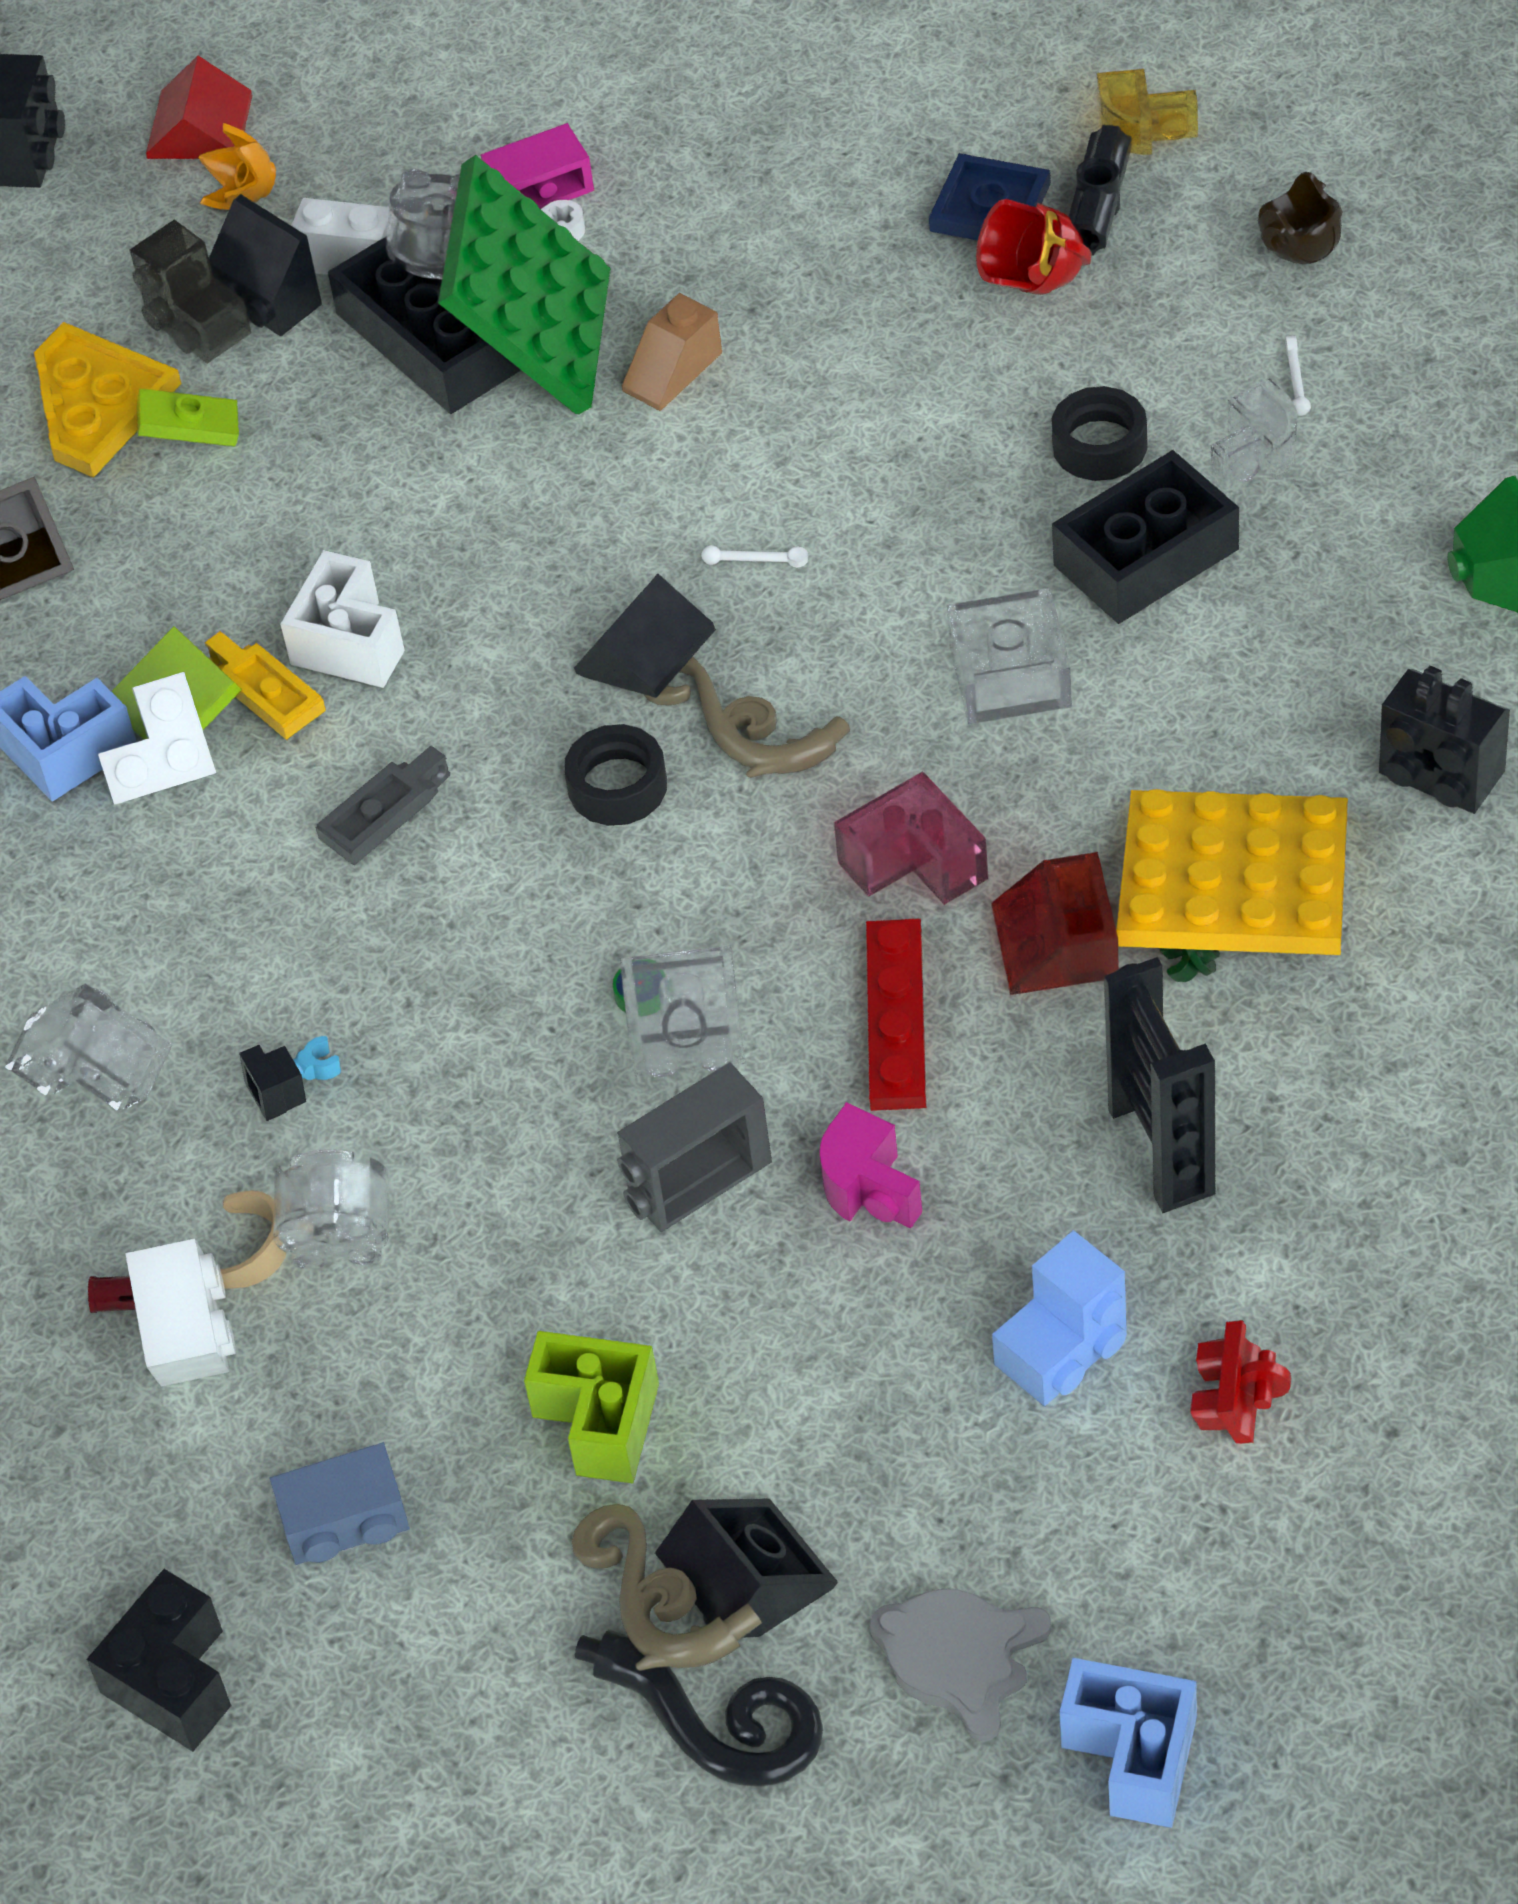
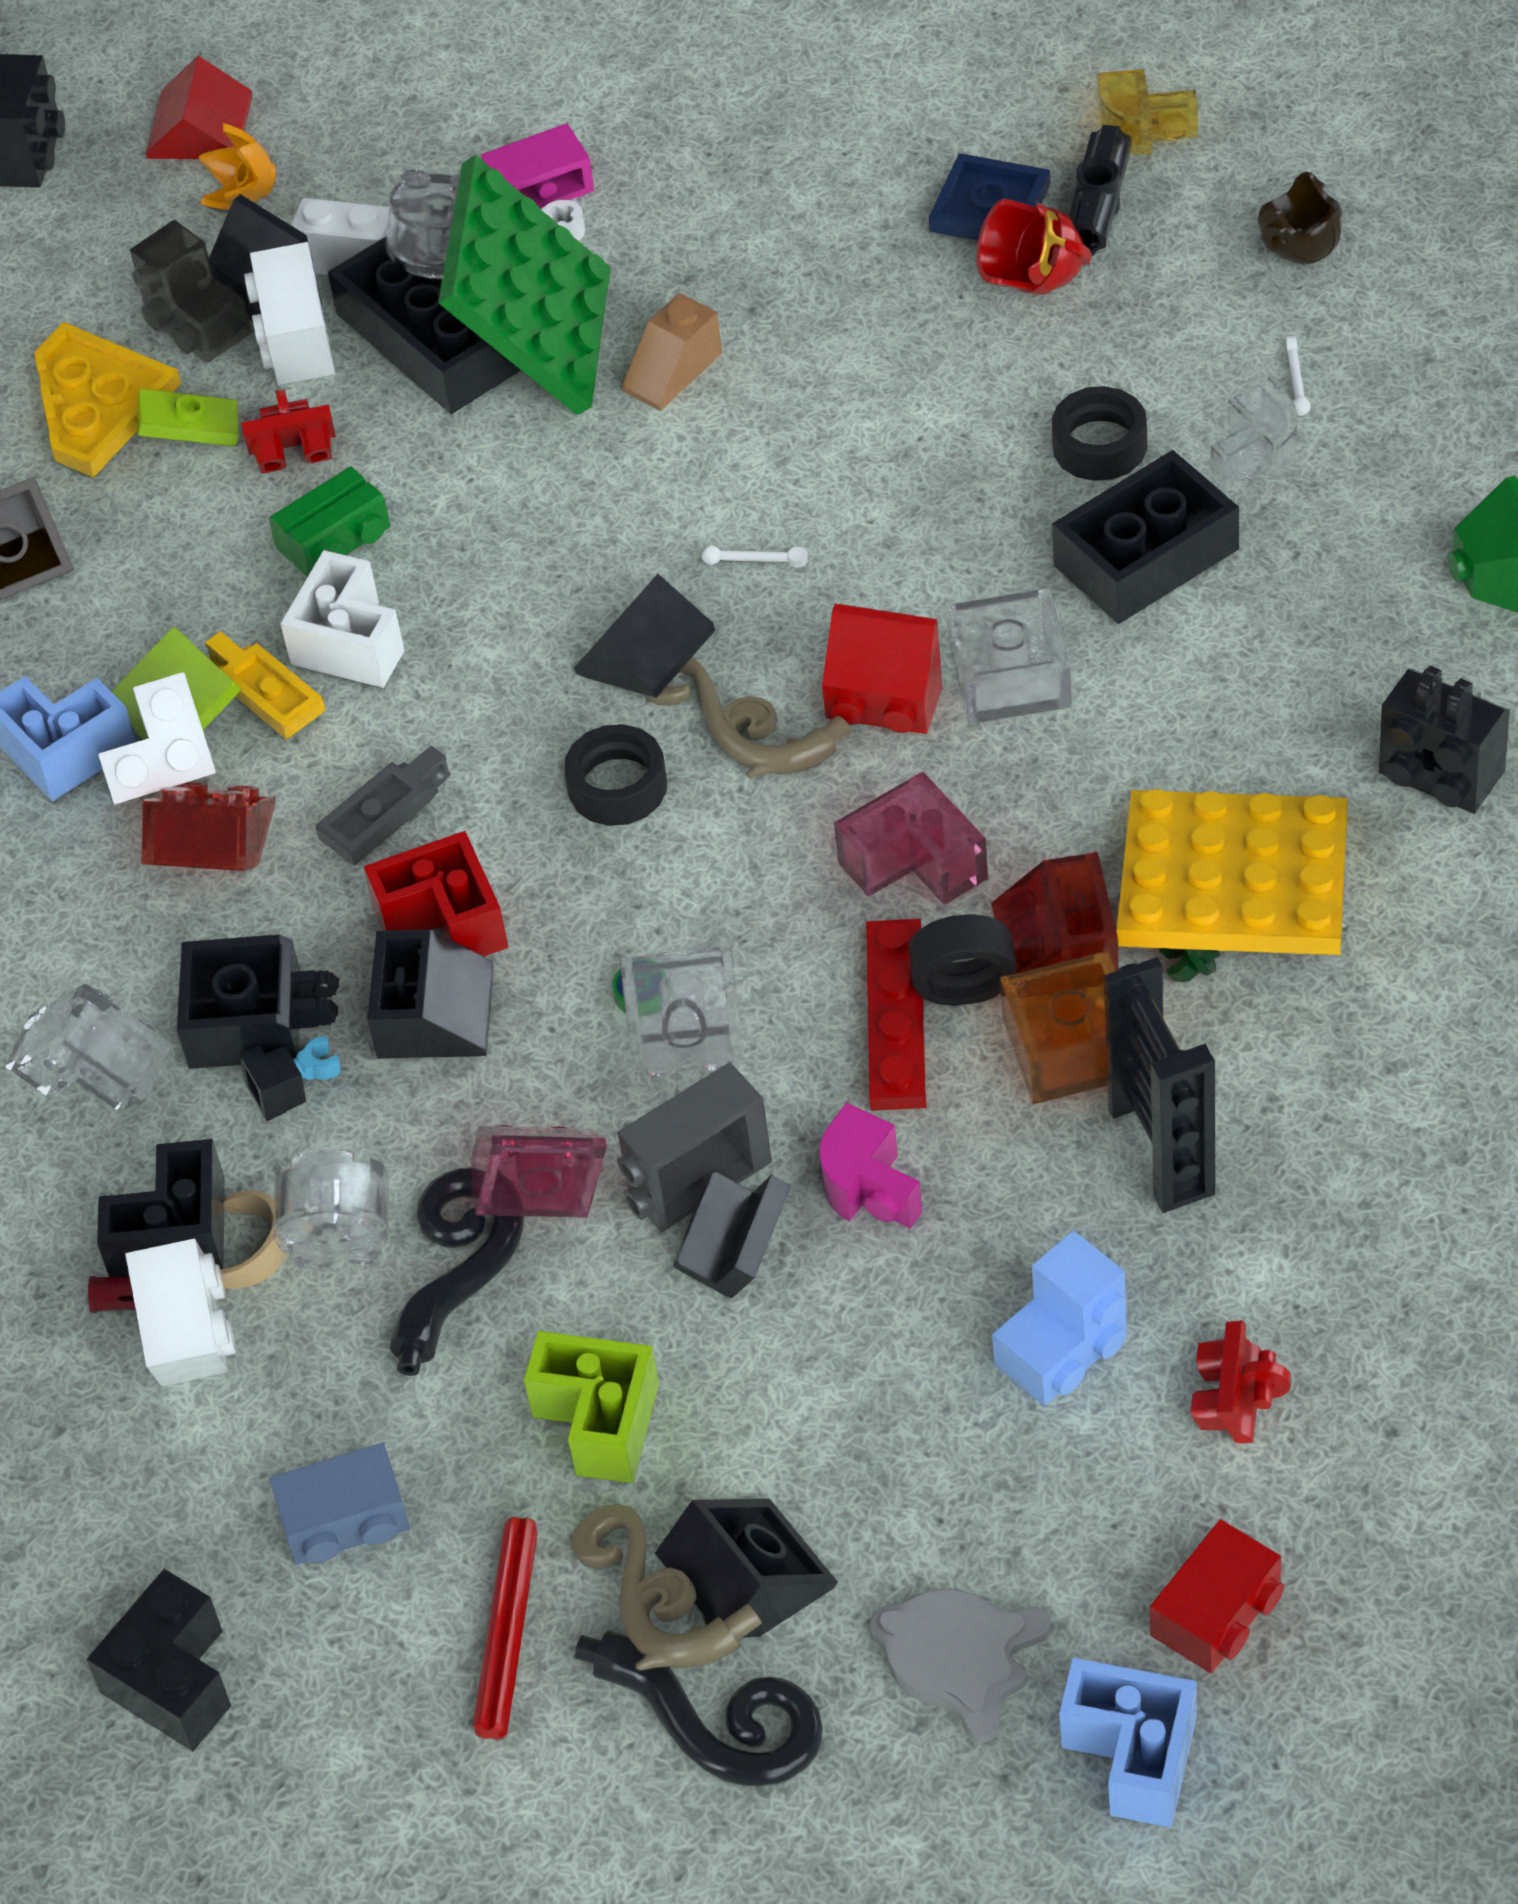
(181, 1208): none -> black brick
(205, 828): none -> clear red slope
(247, 996): none -> black hinge
(289, 426): none -> red hips
(291, 317): none -> white brick
(330, 518): none -> green brick
(425, 1312): none -> black plant
(428, 996): none -> black slope
(438, 888): none -> red brick
(505, 1628): none -> red axle
(535, 1170): none -> clear pink slope
(730, 1232): none -> panel
(882, 669): none -> red slope
(955, 939): none -> black tyre
(1059, 1025): none -> clear orange brick
(1217, 1597): none -> red brick

